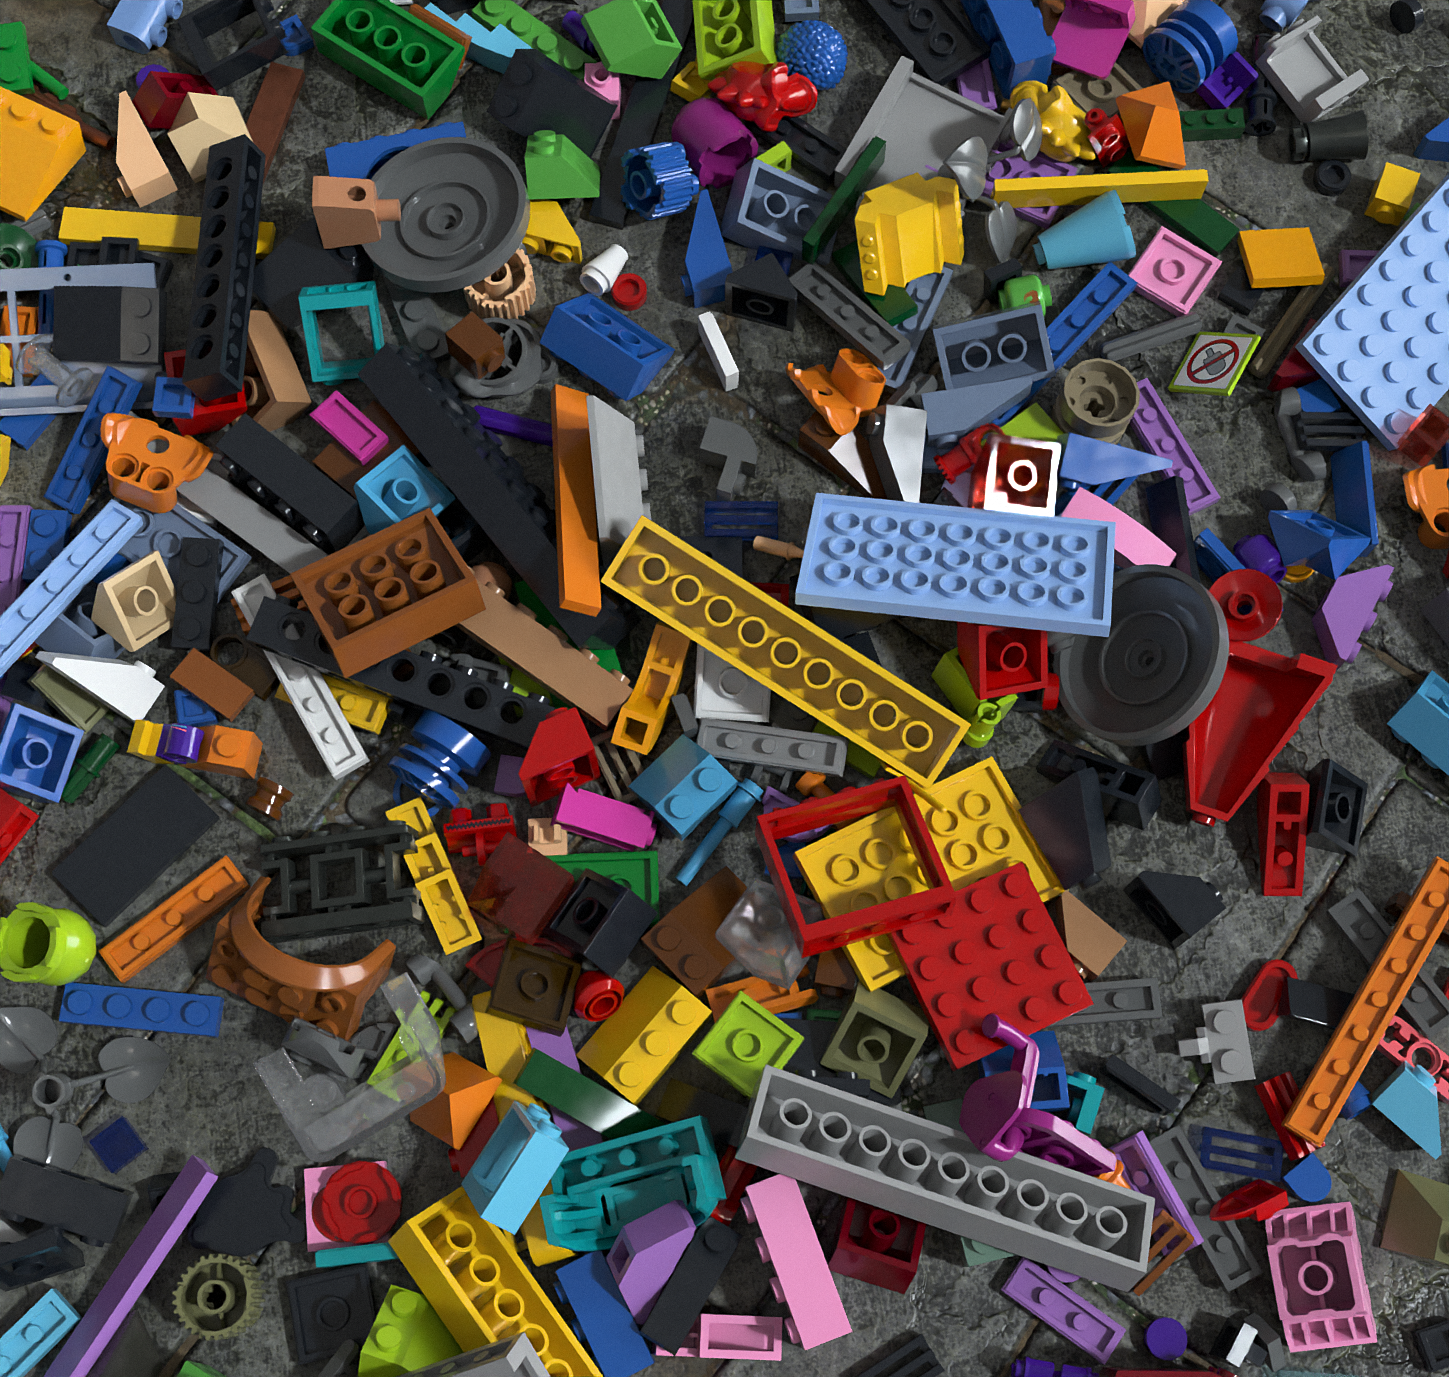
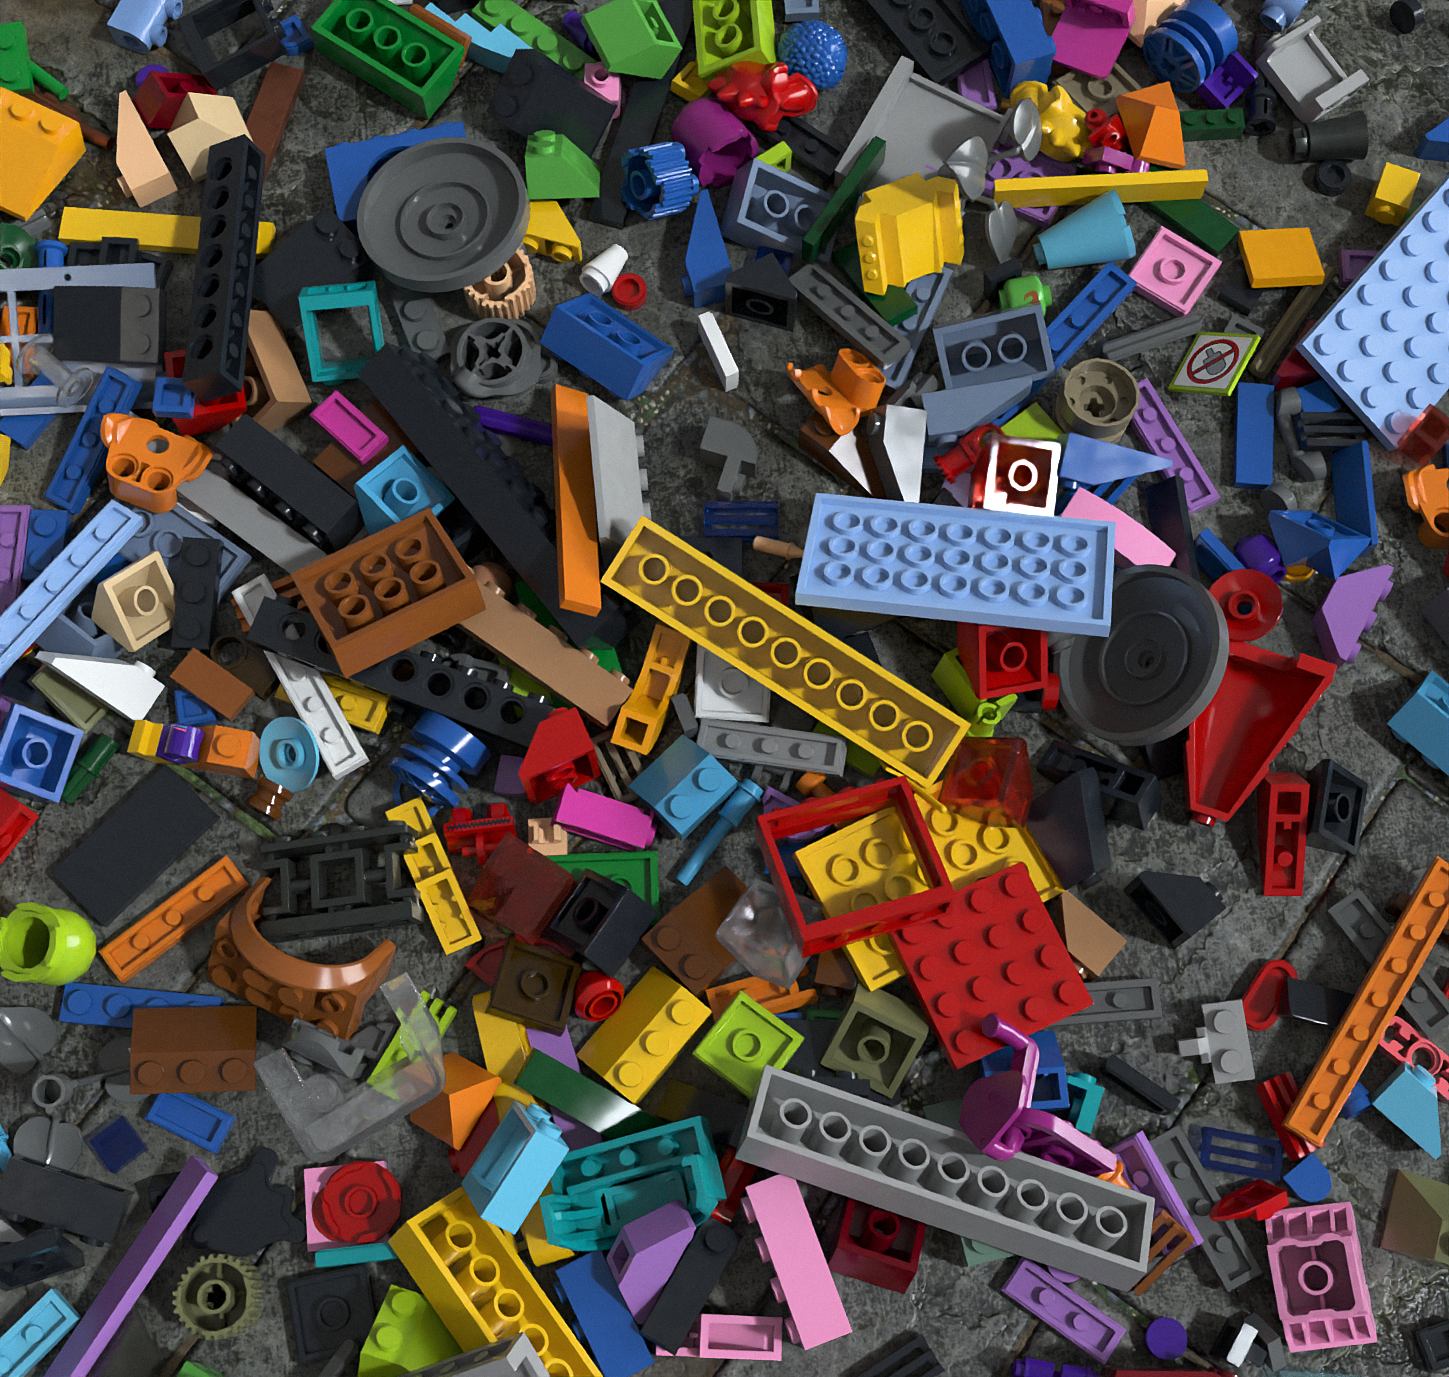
(191, 1119): none -> blue tile
(193, 1049): none -> reddish brown slope
(289, 753): none -> medium azure dish
(350, 211): nougat torso -> none
(426, 969): dark grey bar -> none
(475, 346): reddish brown brick -> none
(989, 781): none -> clear red slope
(1112, 161): none -> magenta plate
(1253, 435): none -> blue tile

